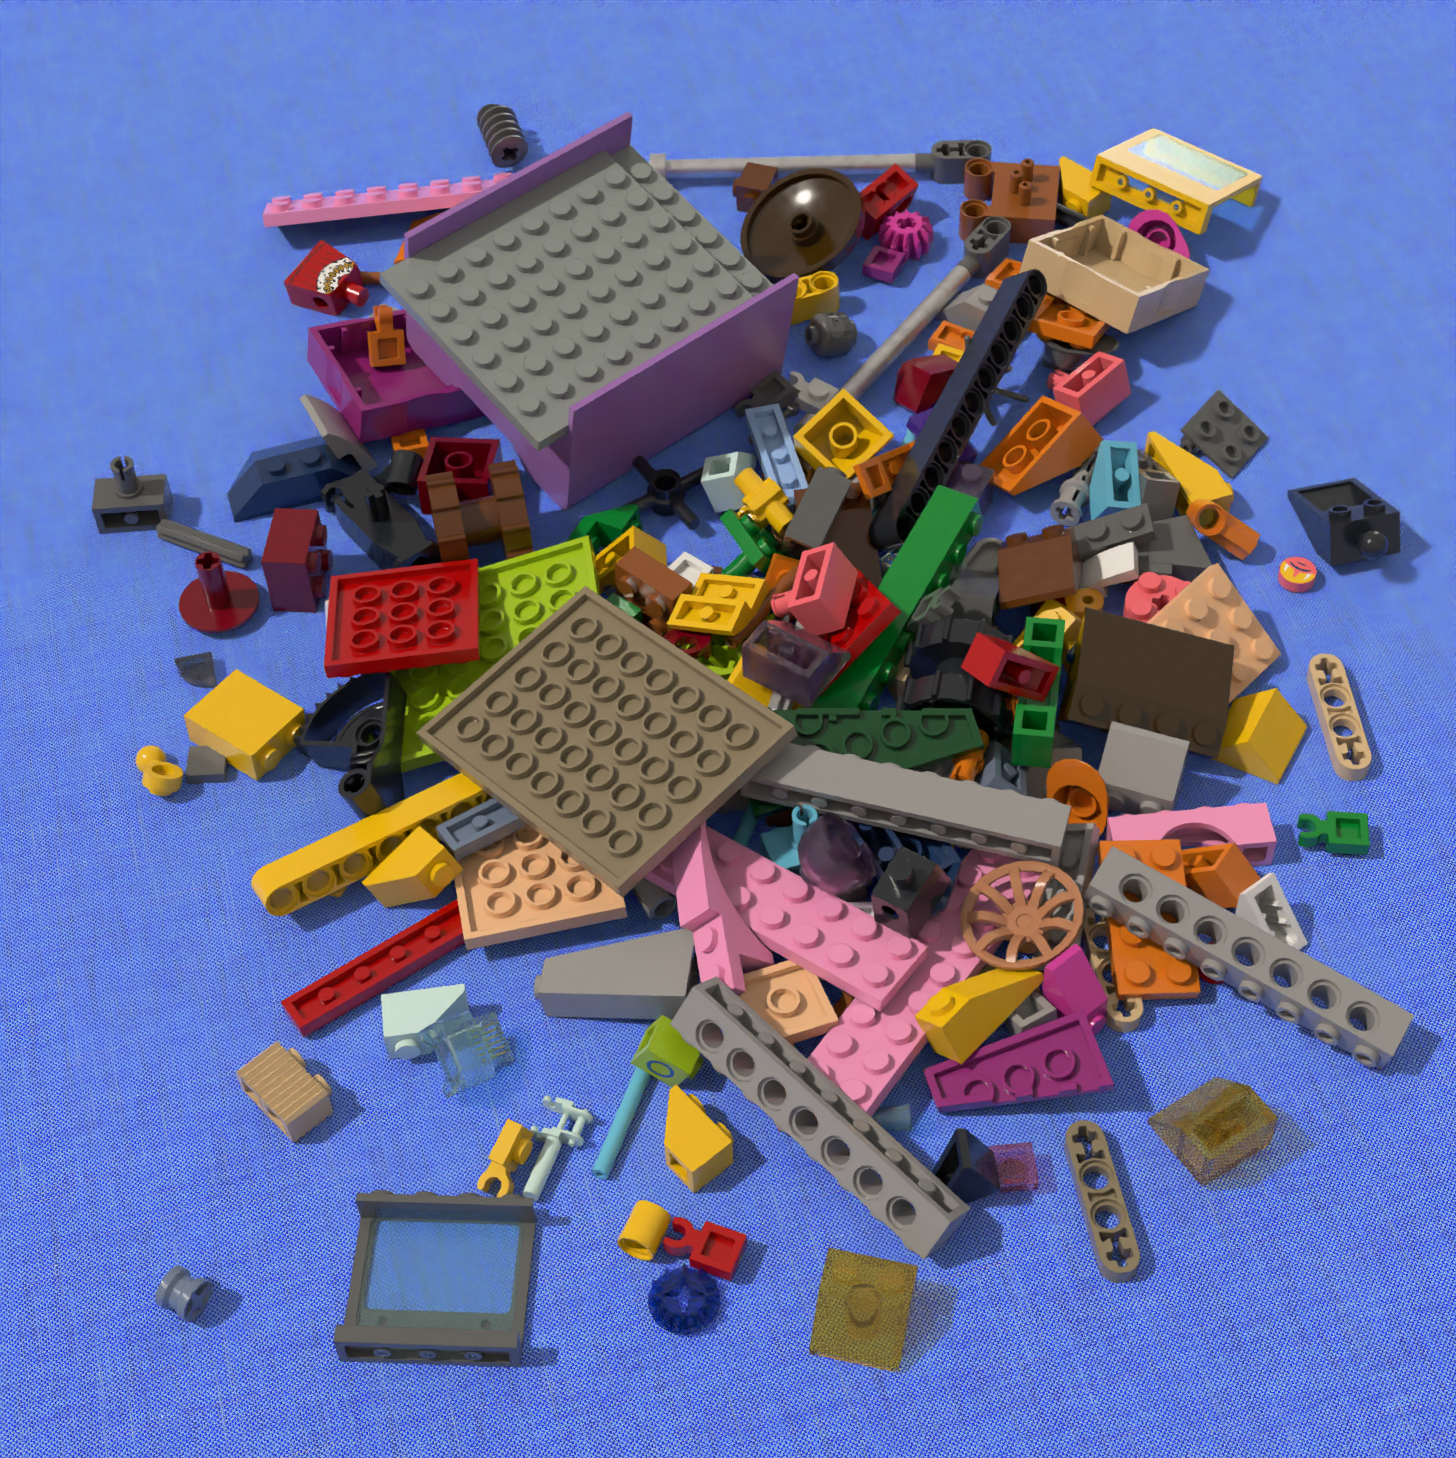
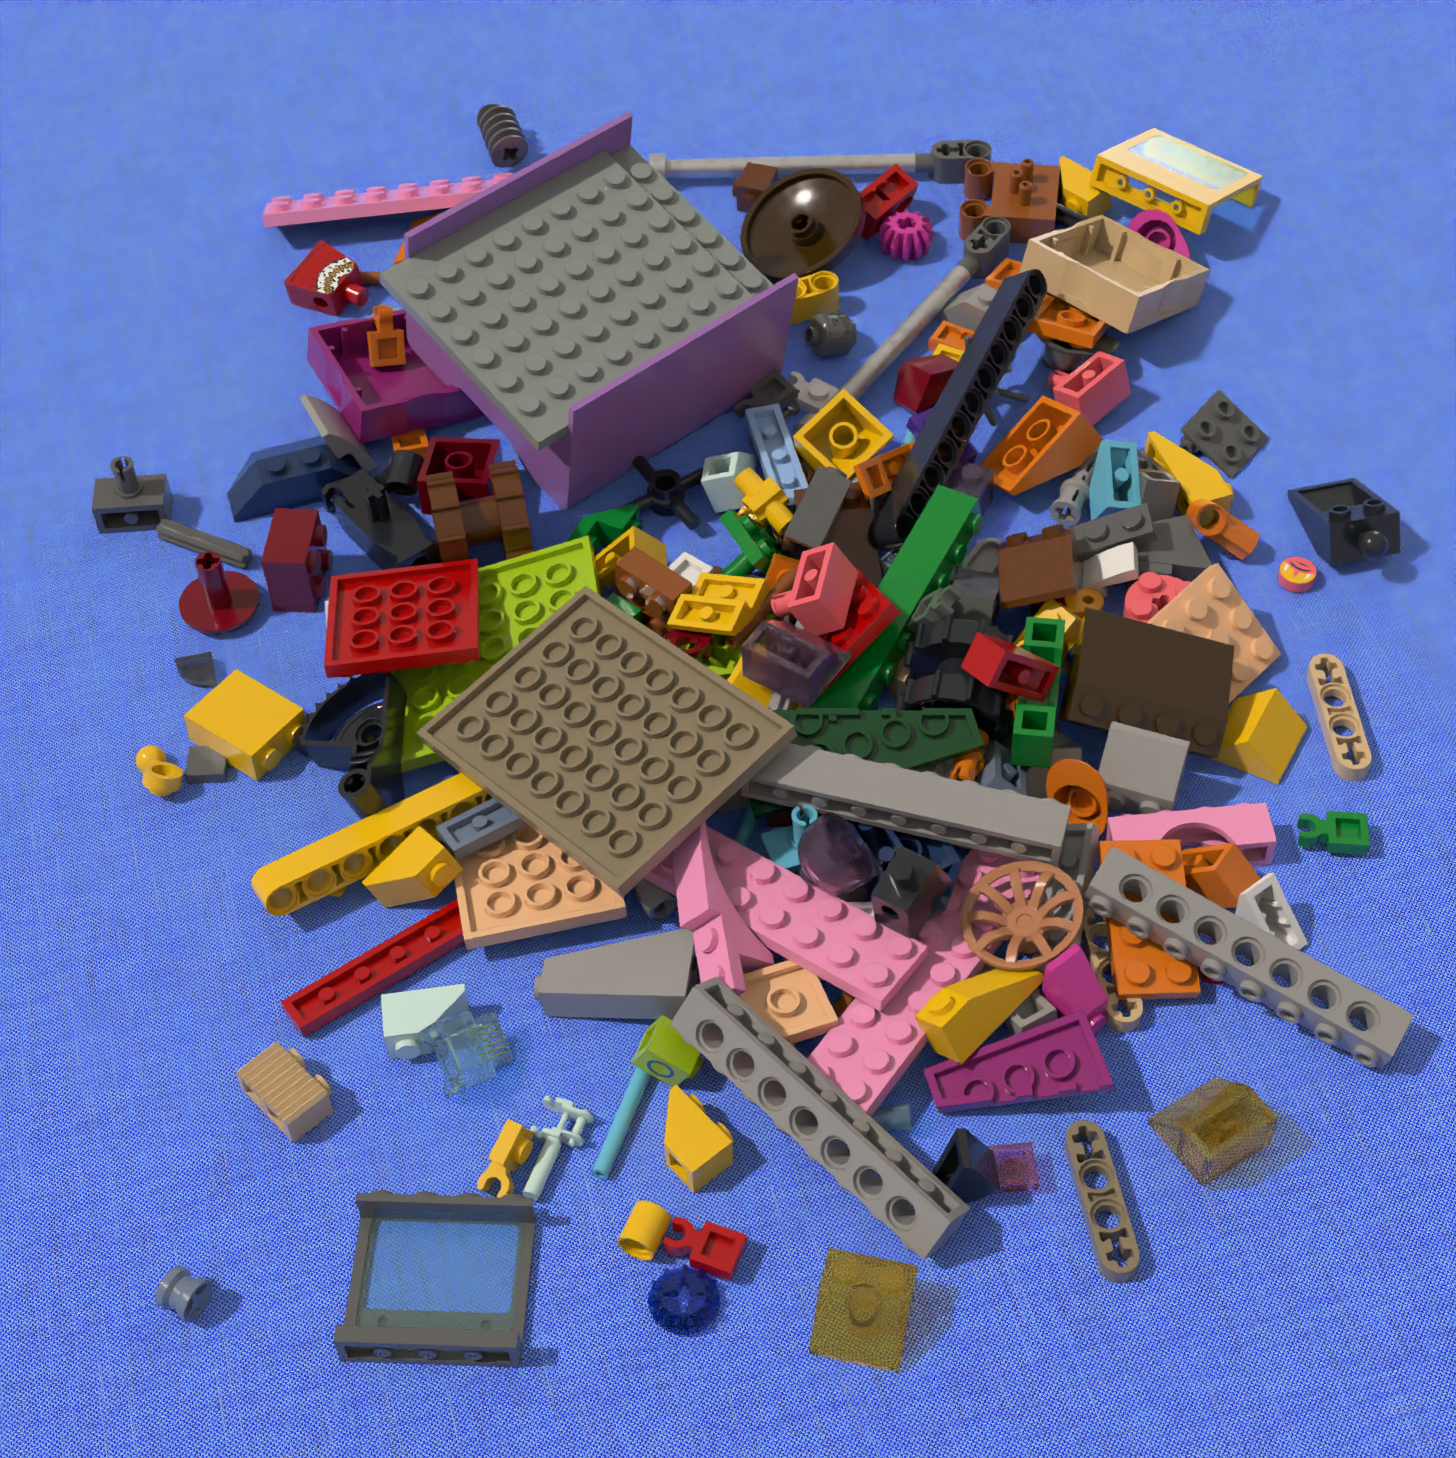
(883, 264): magenta plate -> none

